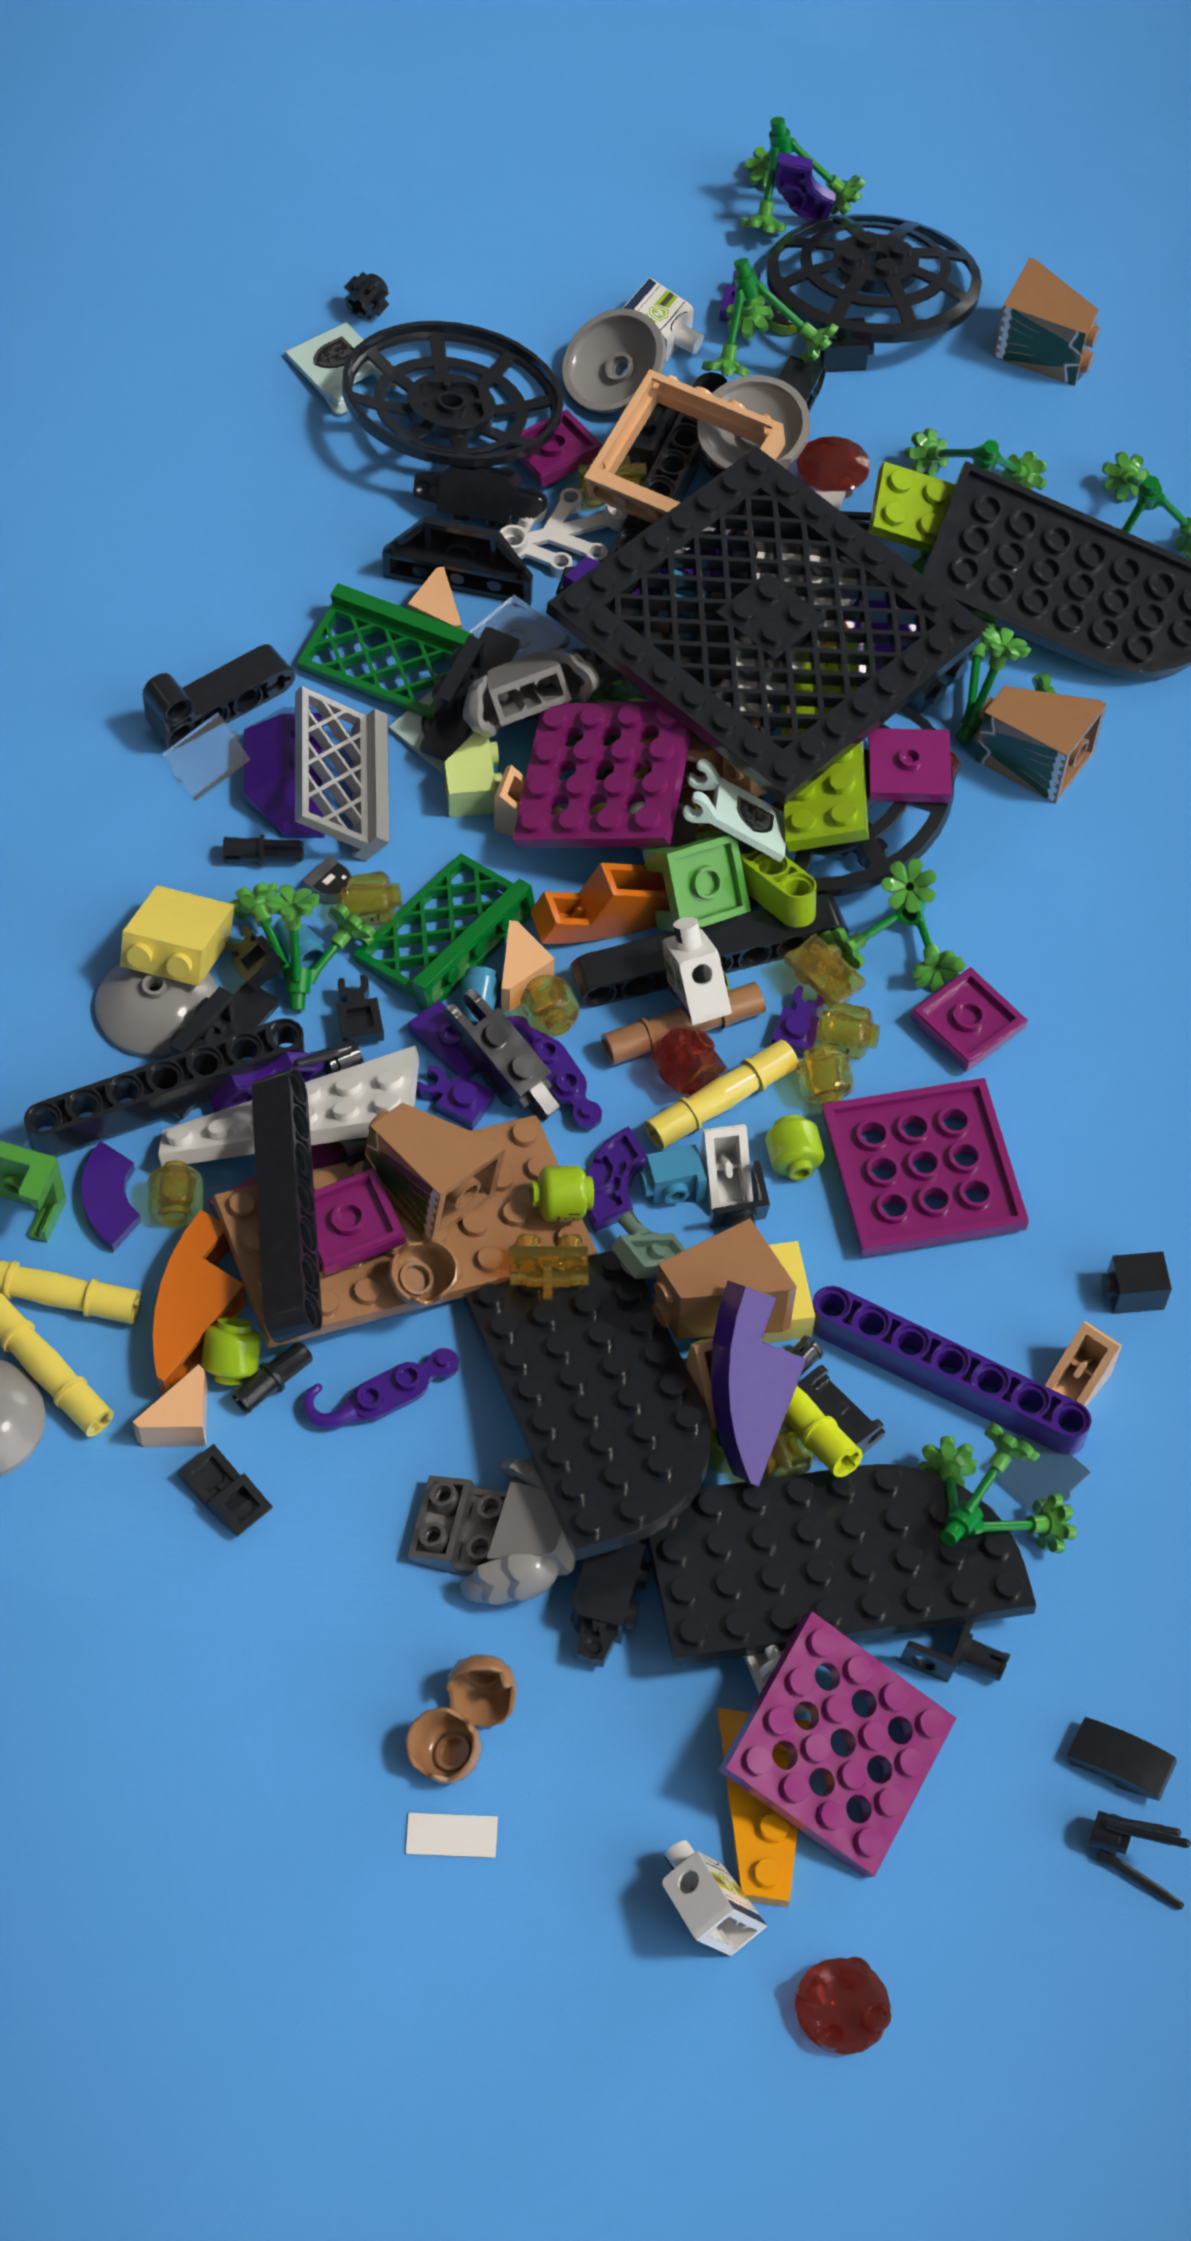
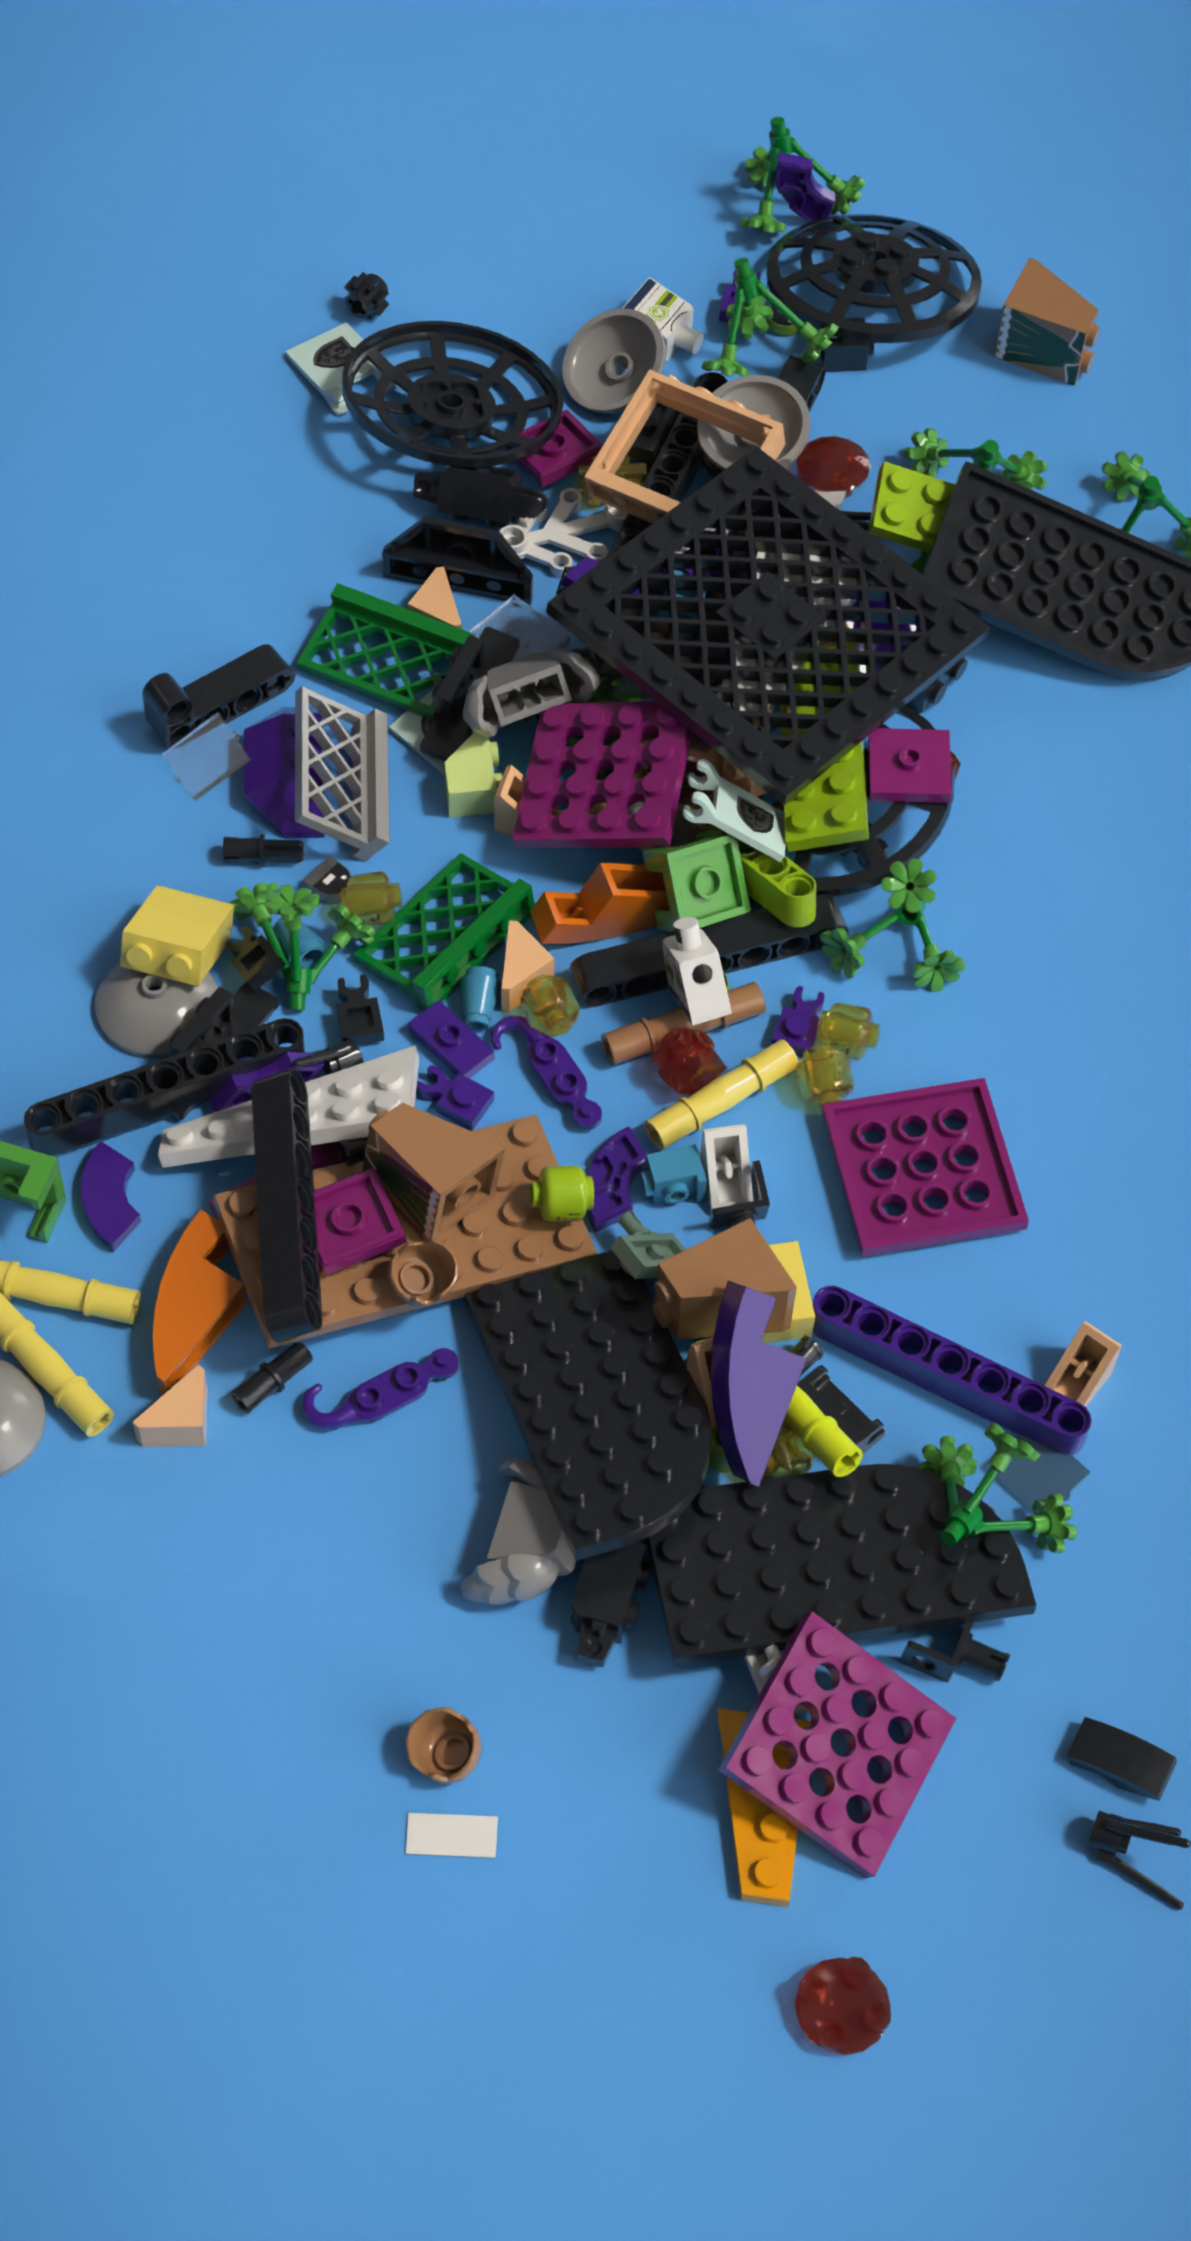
(175, 1193): clear yellow head -> none
(224, 1491): black slope -> none
(231, 1350): lime head -> none
(455, 1525): flat silver slope -> none
(482, 1689): medium nougat hair -> none
(502, 1057): black hinge -> none
(548, 1265): clear yellow hips -> none
(710, 1900): white torso -> none
(794, 1146): lime head -> none
(824, 970): clear yellow hips -> none
(968, 1019): magenta plate -> none
(1001, 647): plant -> none
(1038, 737): medium nougat slope -> none
(1137, 1282): black brick -> none

